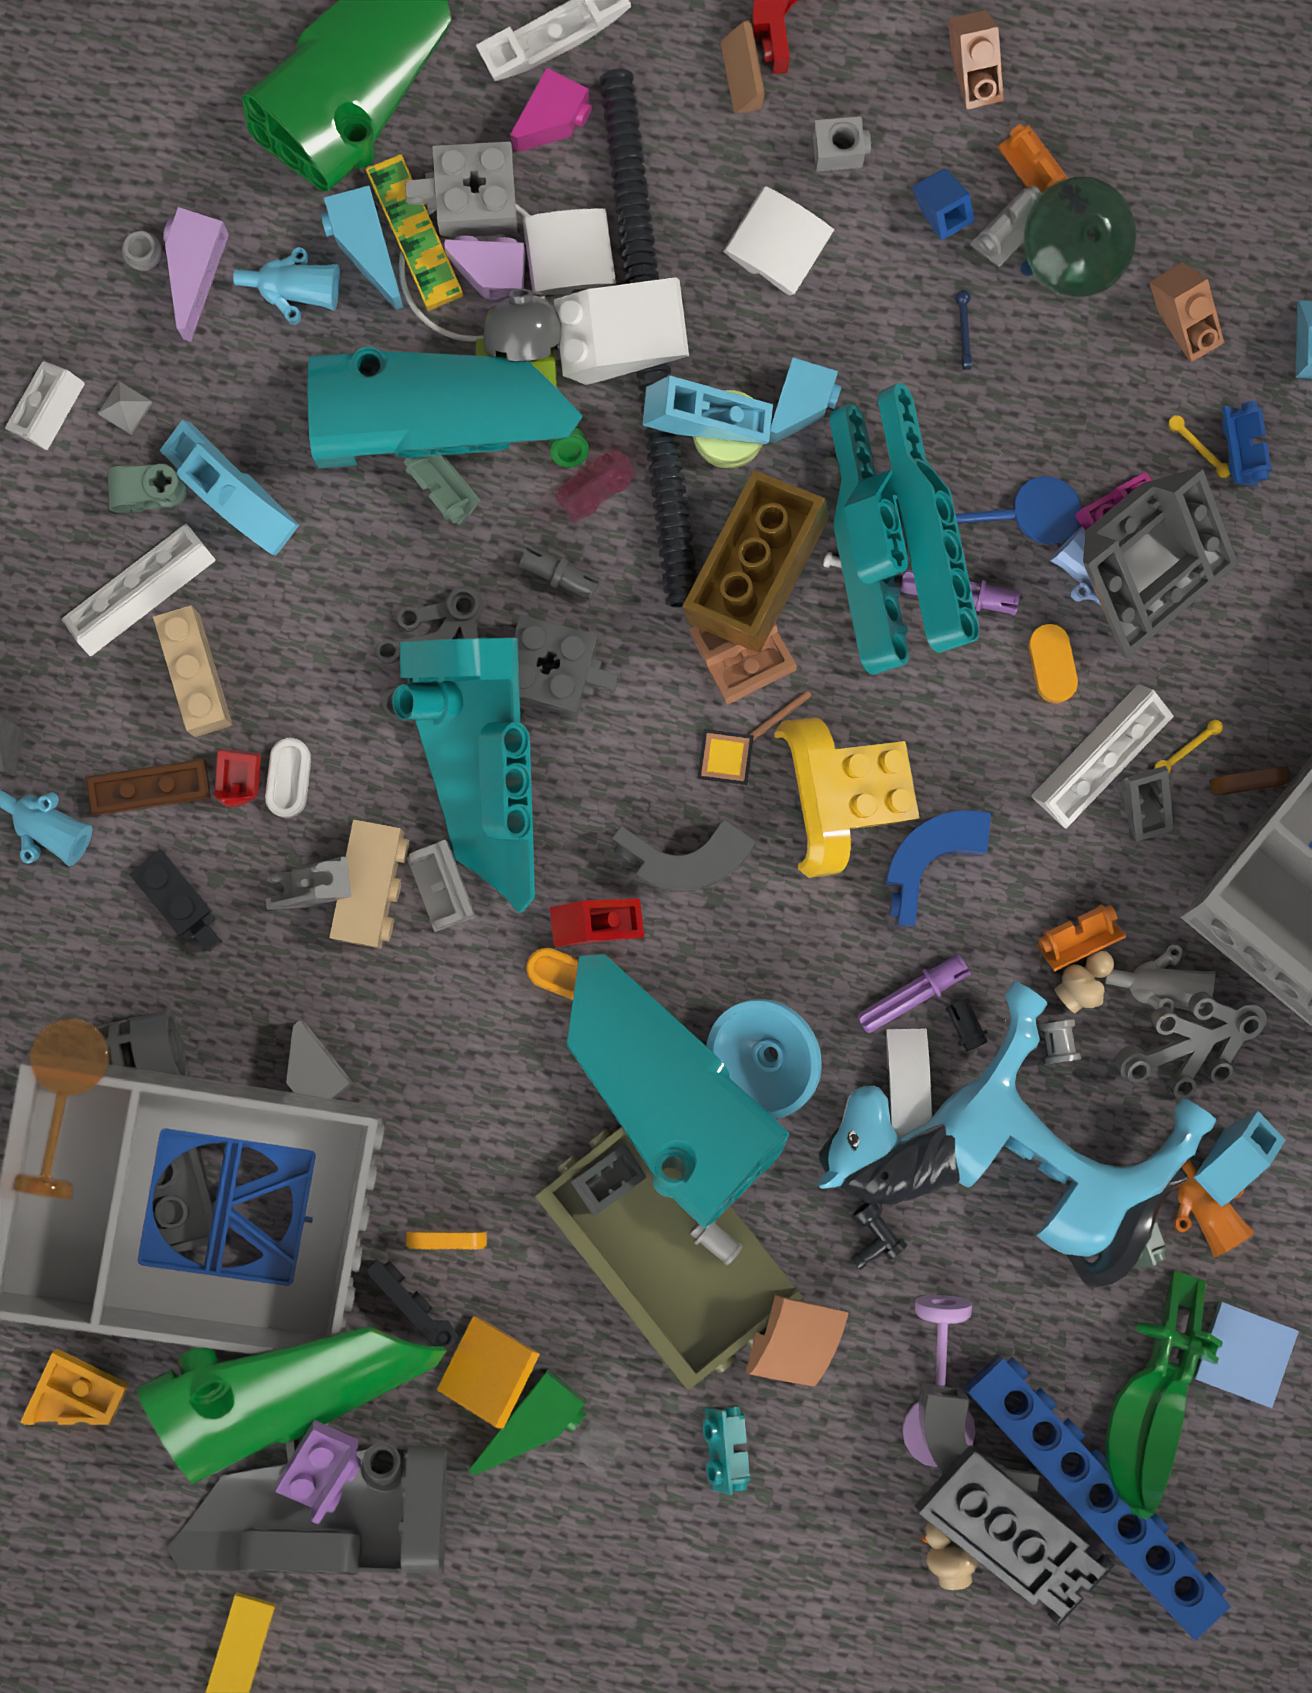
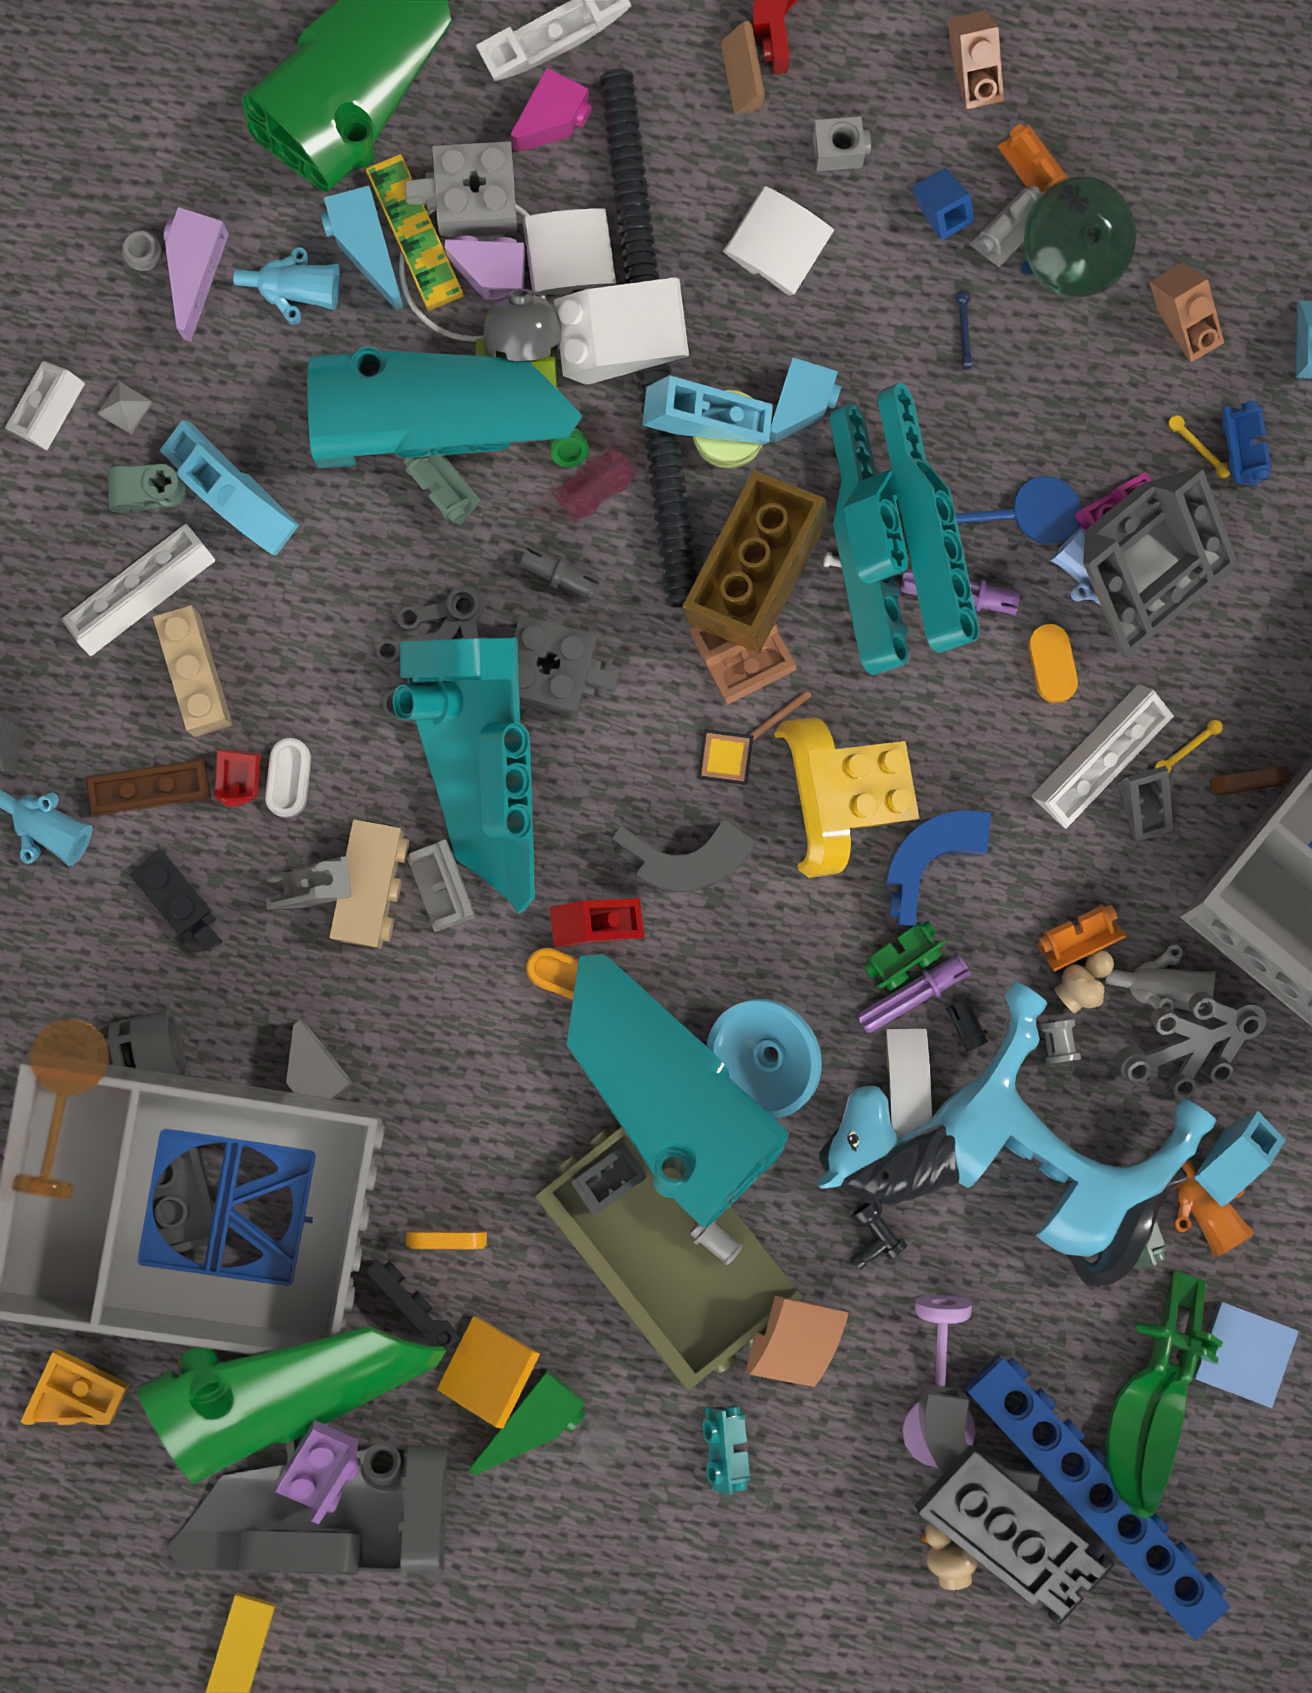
(892, 966): none -> green hinge

